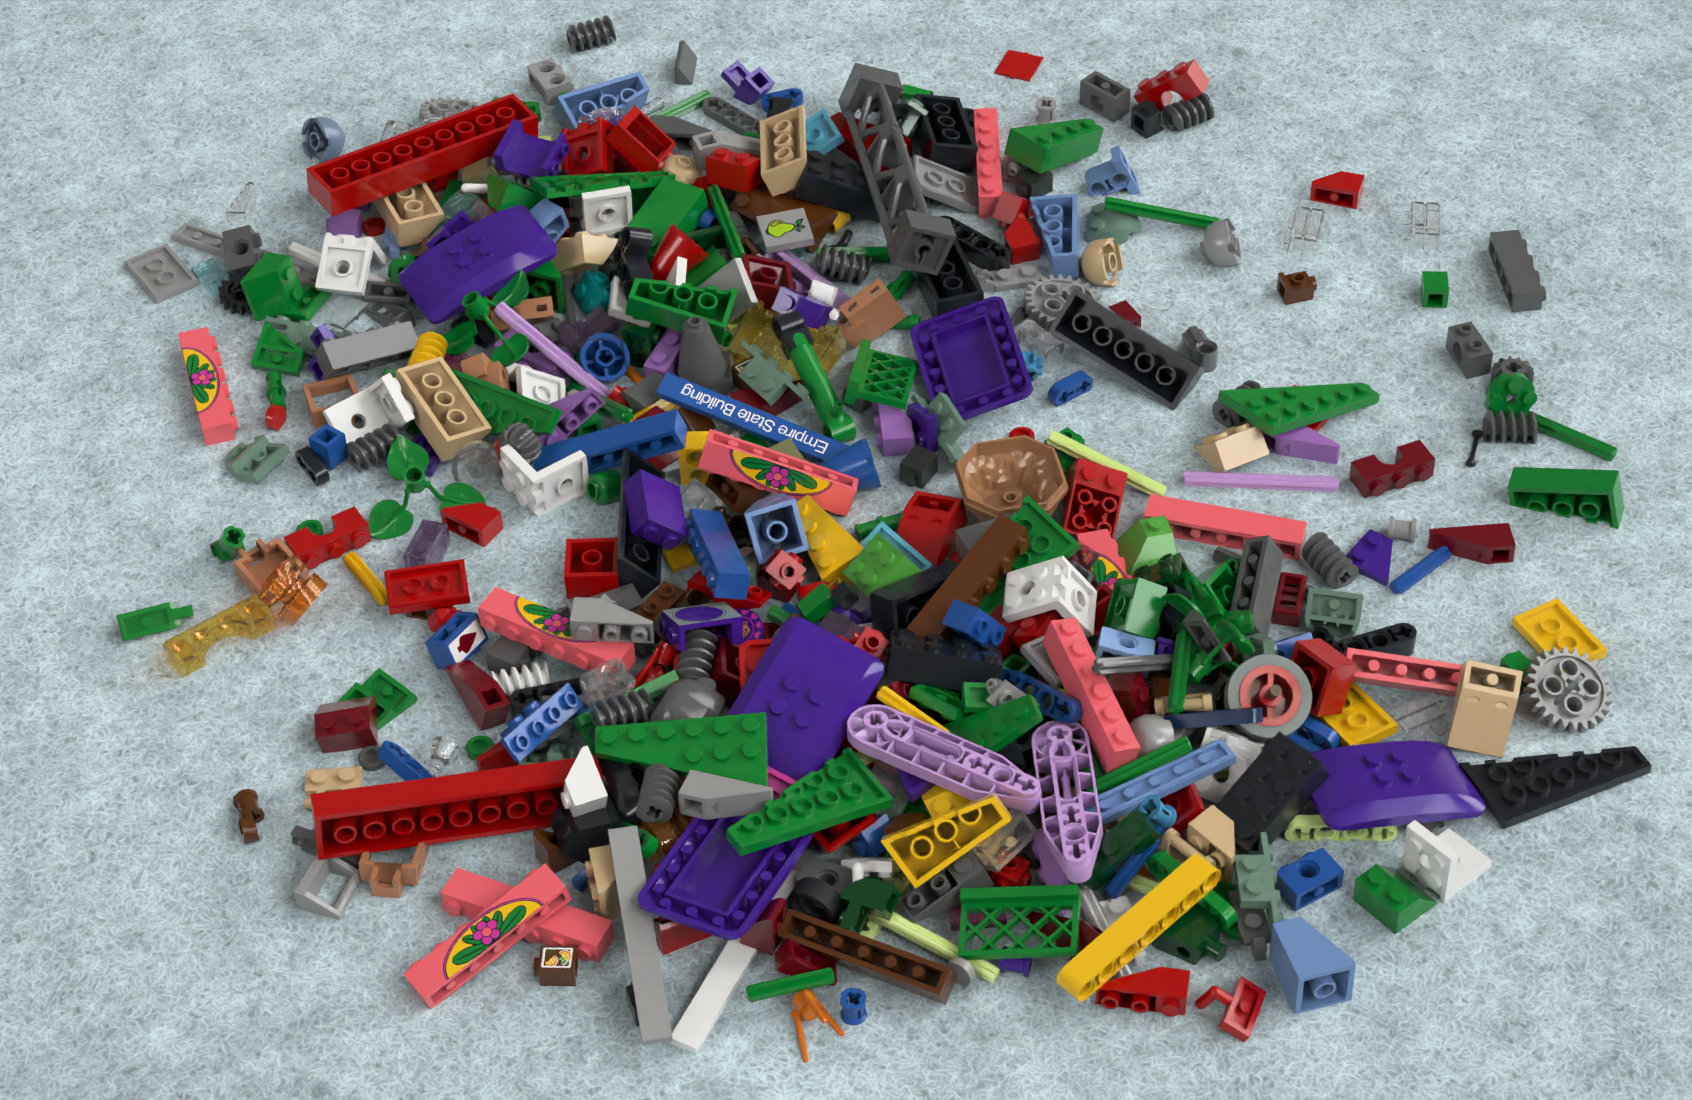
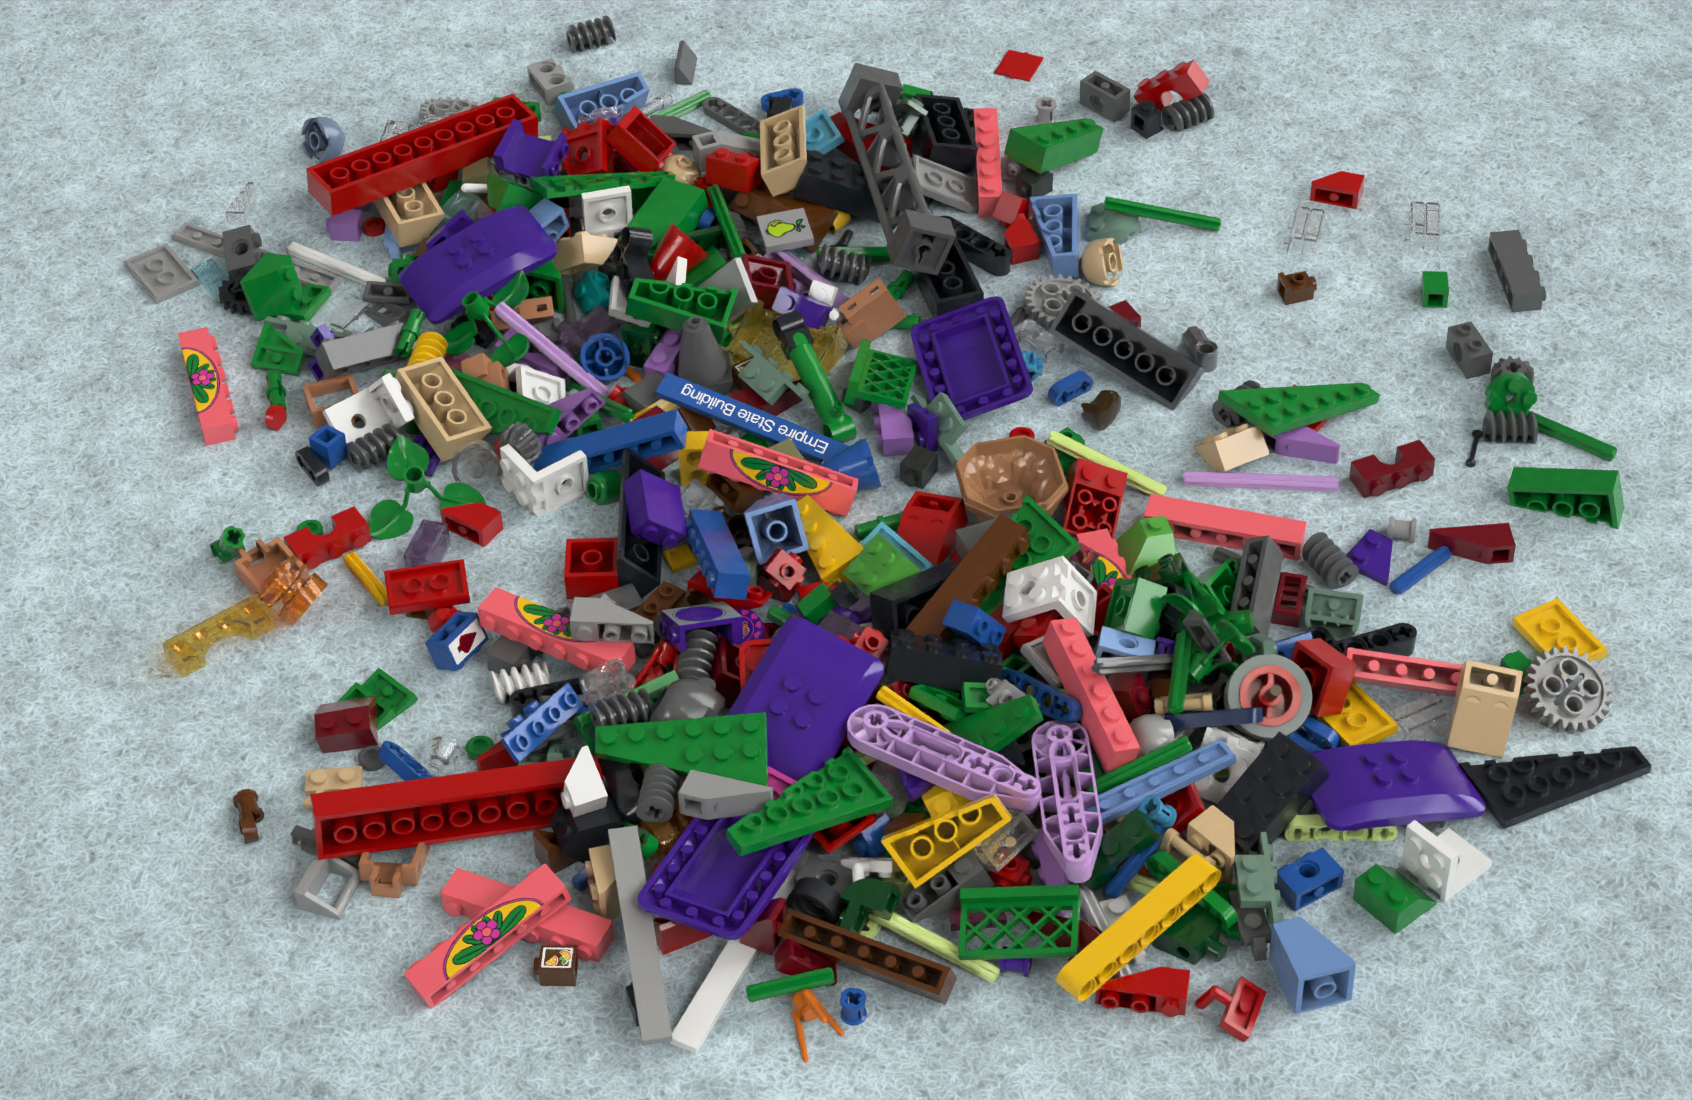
(152, 620): green hinge -> none
(255, 460): sand green slope -> none
(350, 250): white bracket -> none
(409, 333): none -> green pin
(479, 693): dark red slope -> none
(747, 85): dark purple brick -> none
(963, 970): light grey tile -> none
(1008, 278): light grey hinge -> none
(1102, 409): none -> dark brown hair
(1112, 176): medium blue tile -> none
(1220, 242): light grey cylinder -> none

